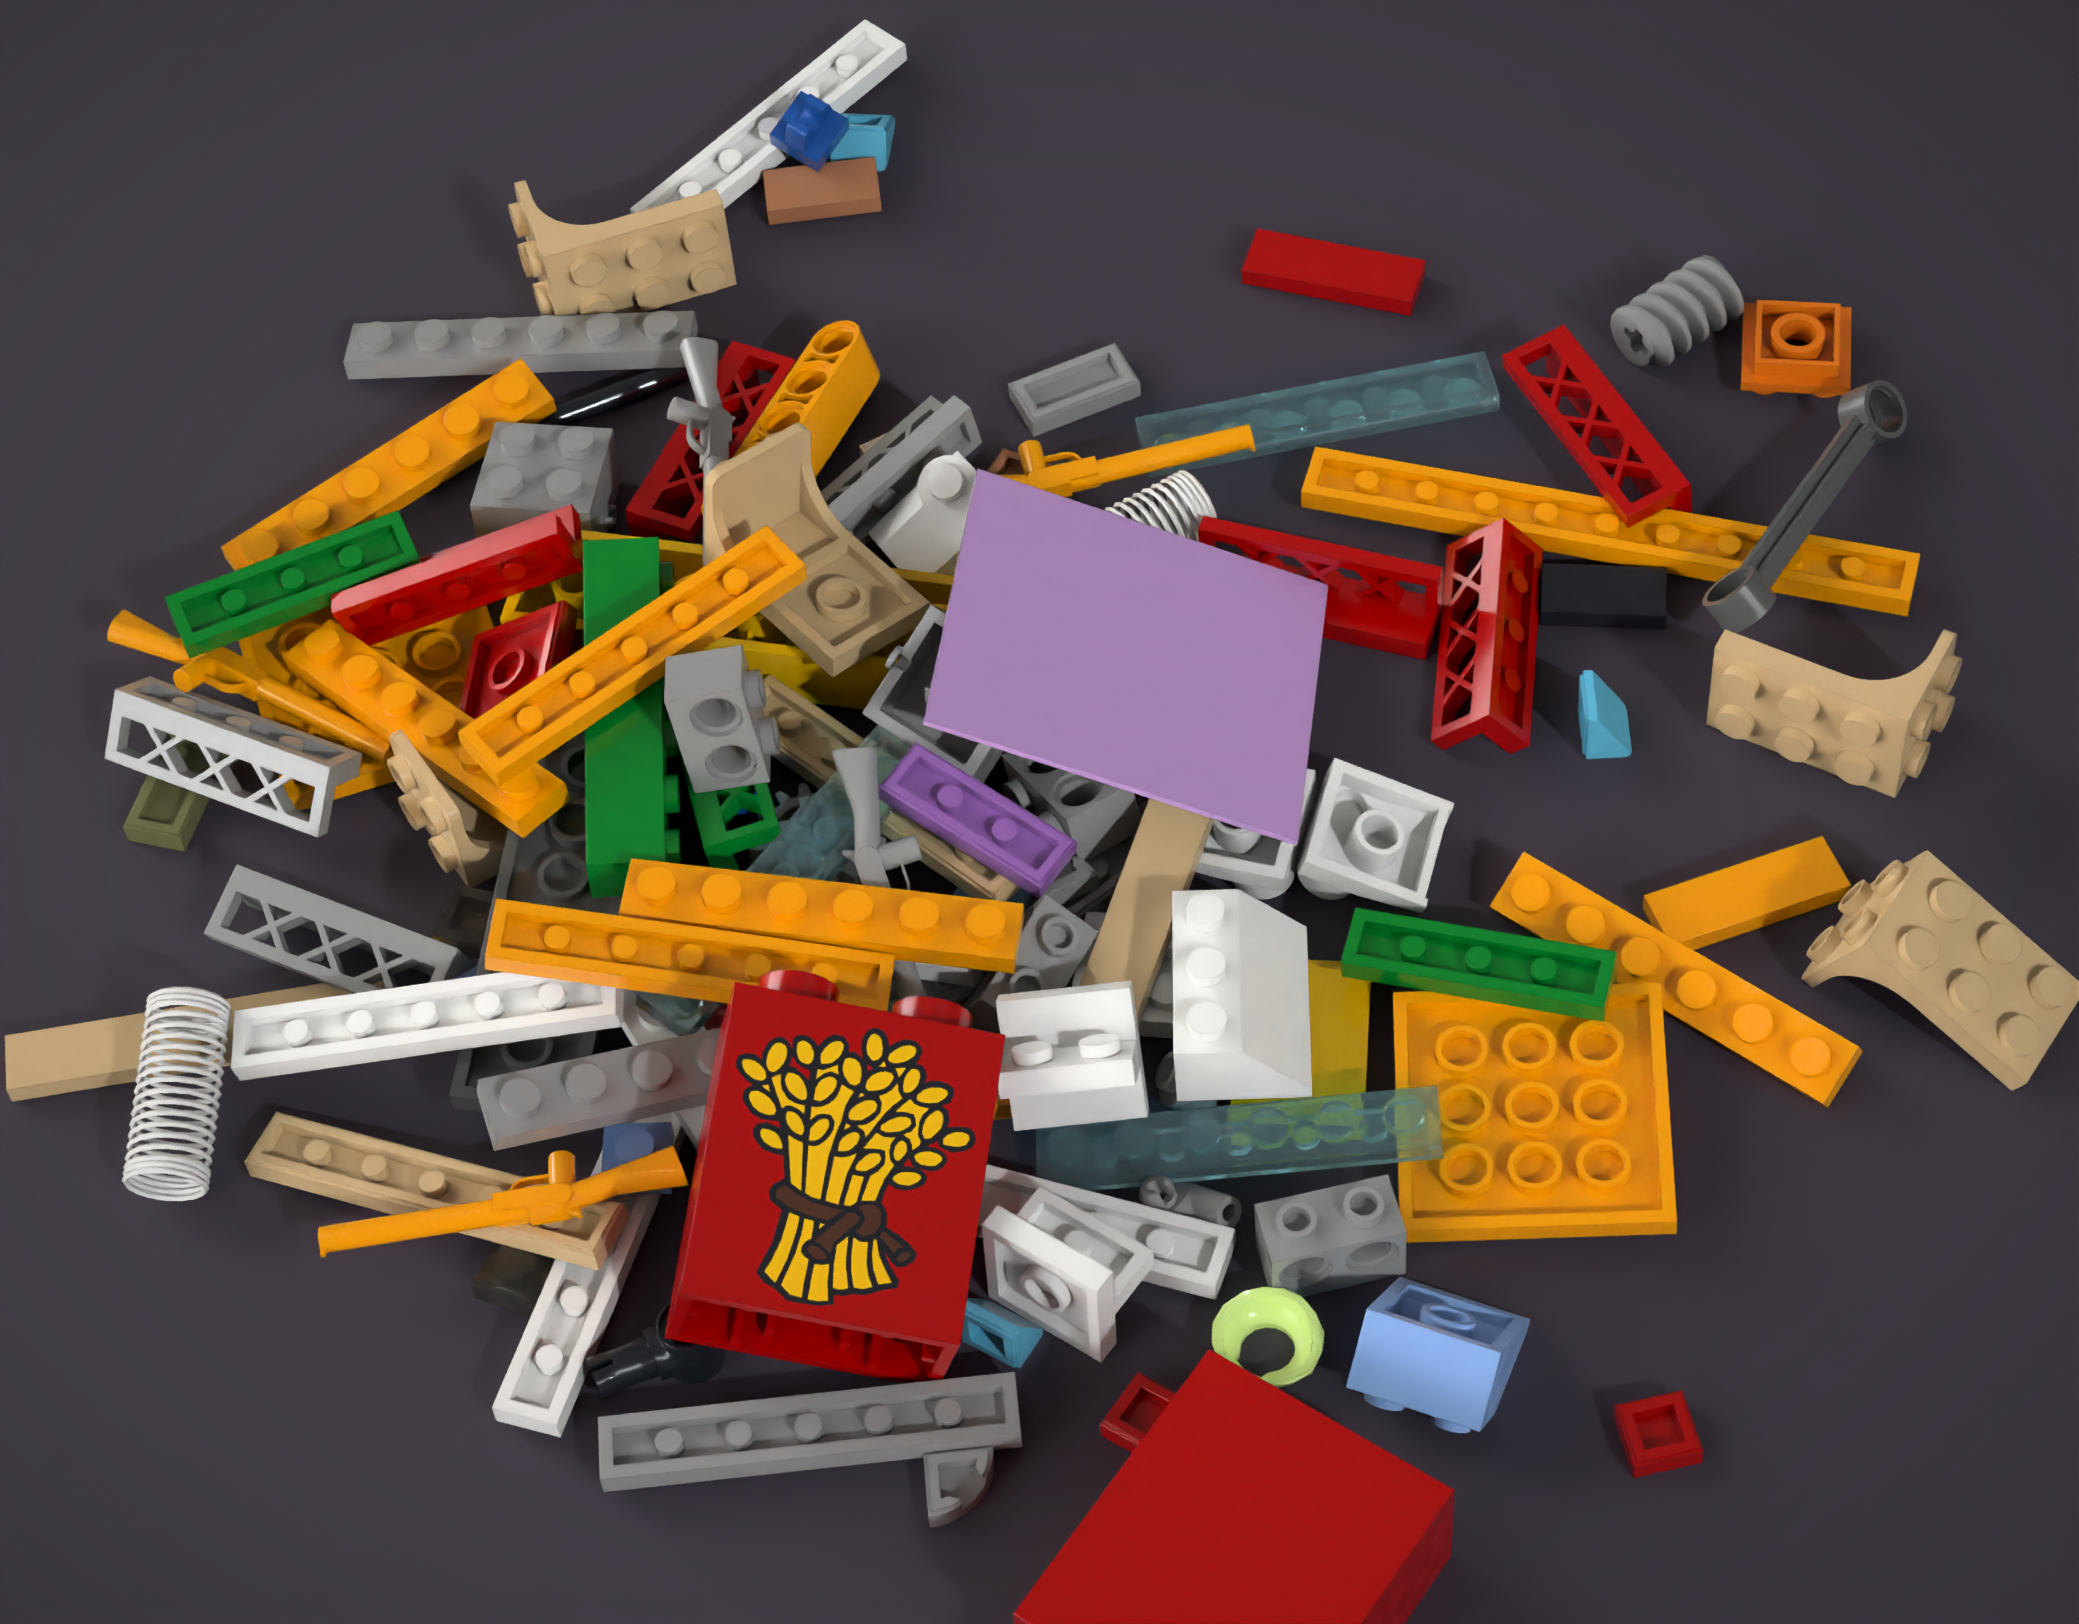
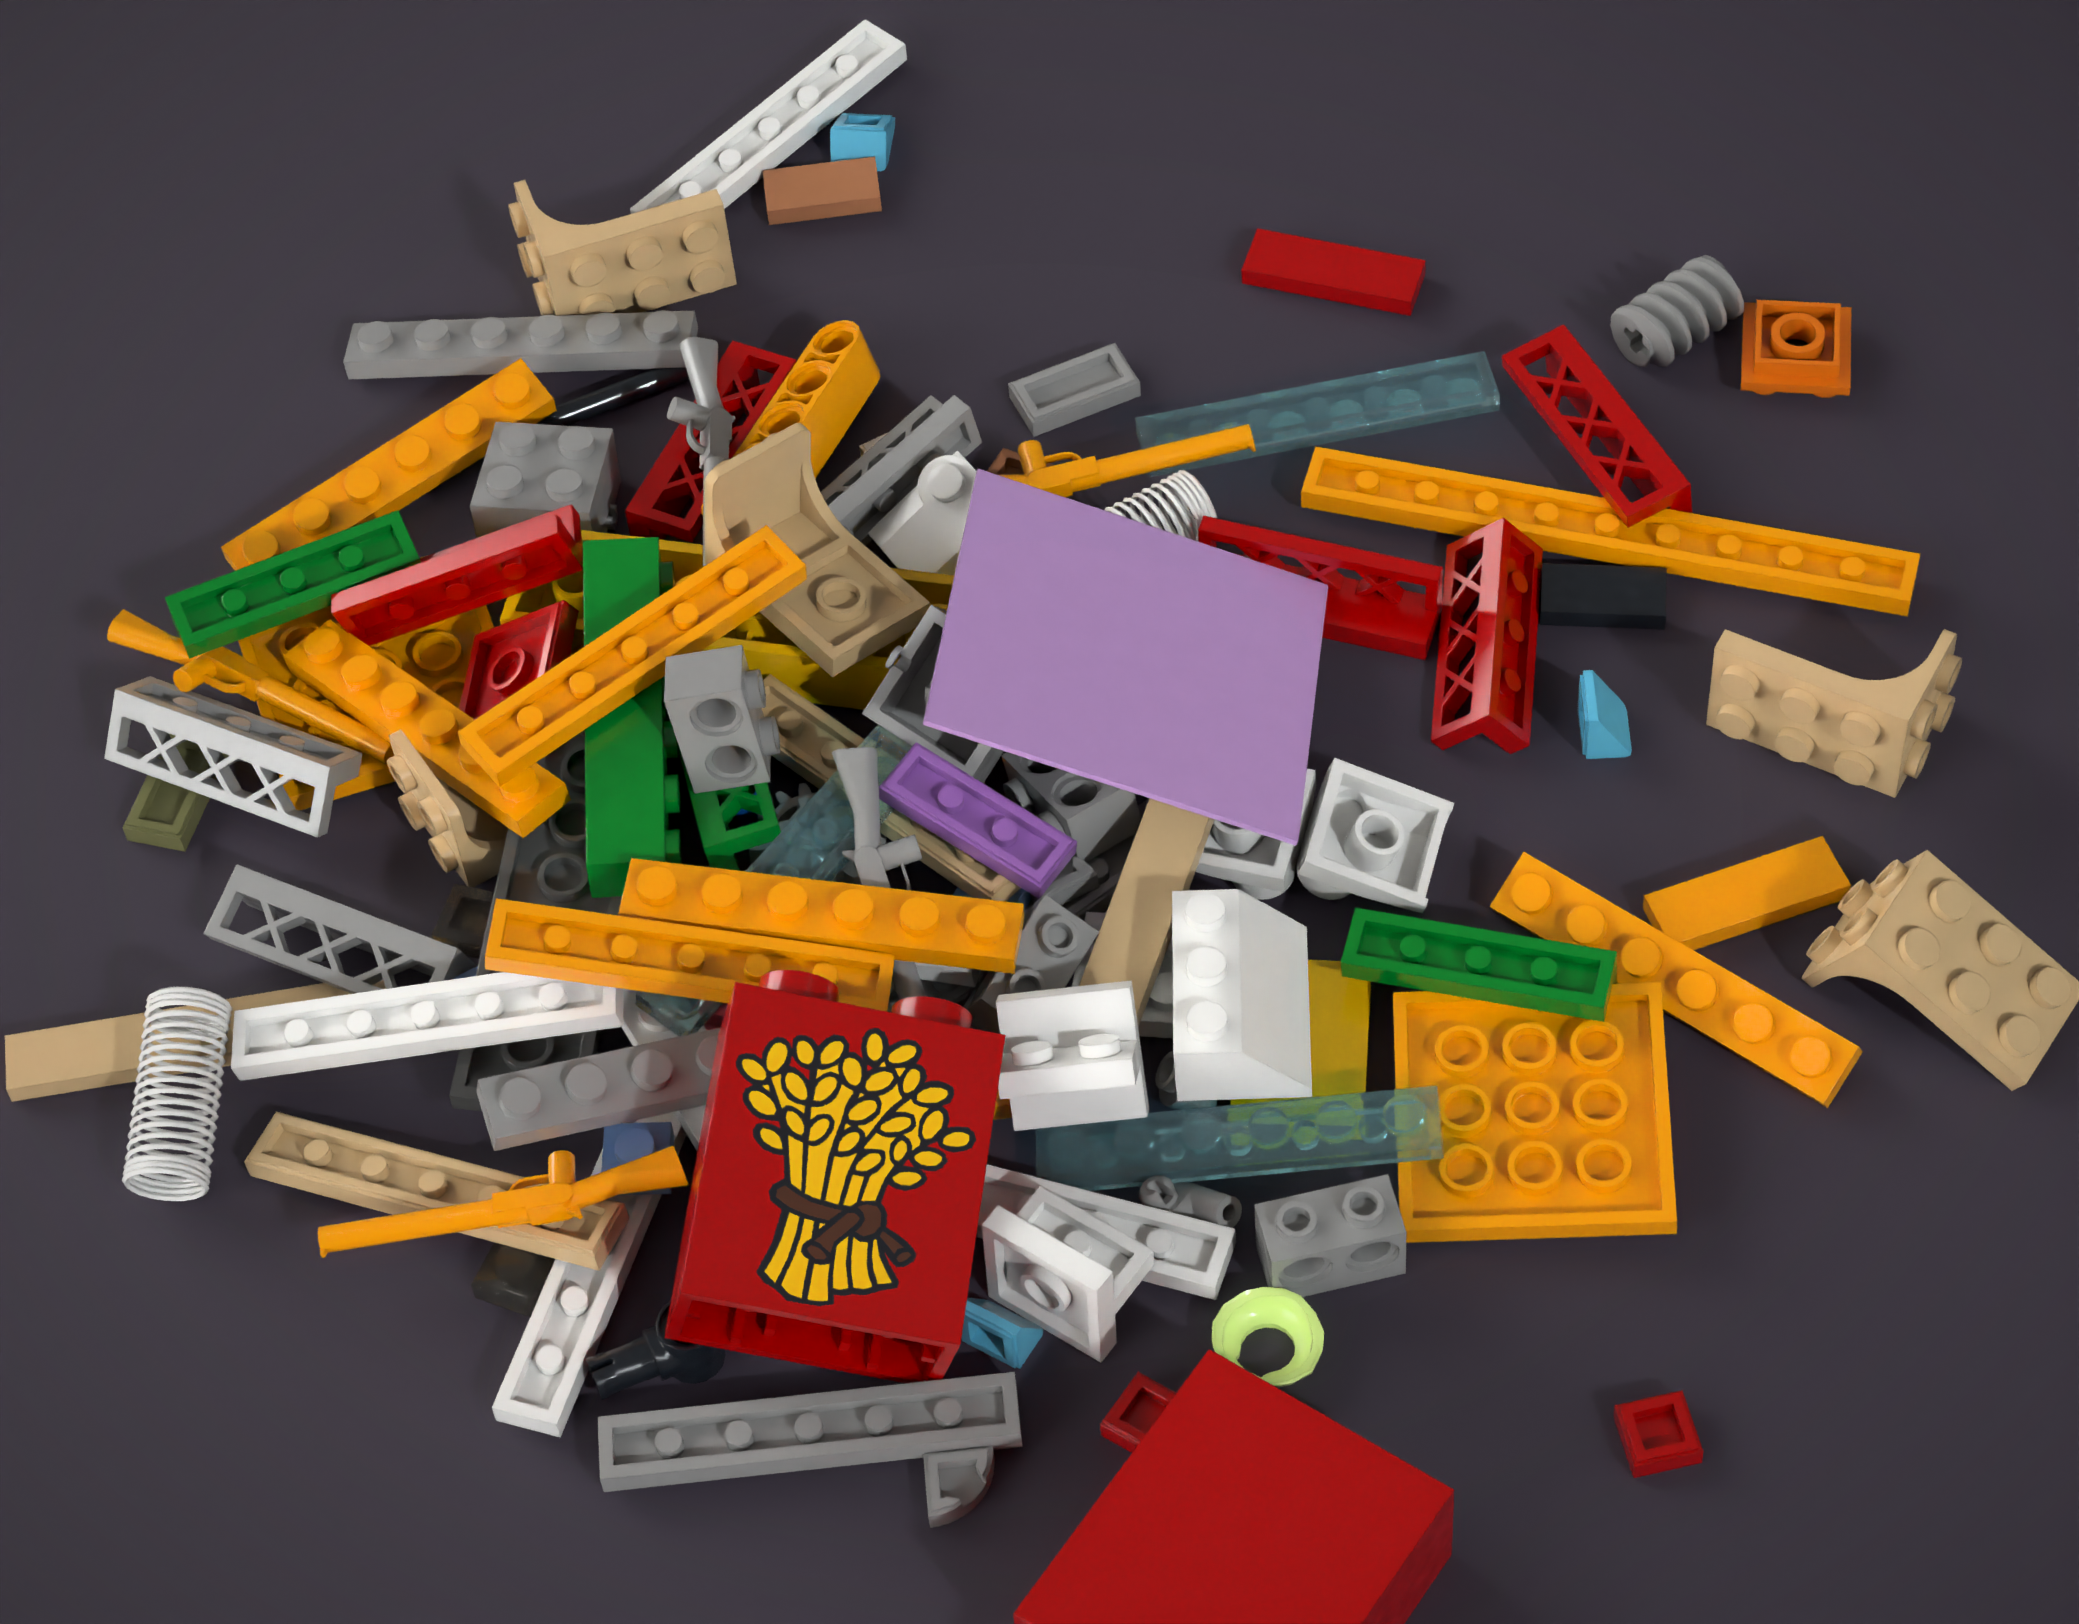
(809, 130): blue tile -> none
(1436, 1355): light blue slope -> none
(1746, 592): dark grey piece -> none

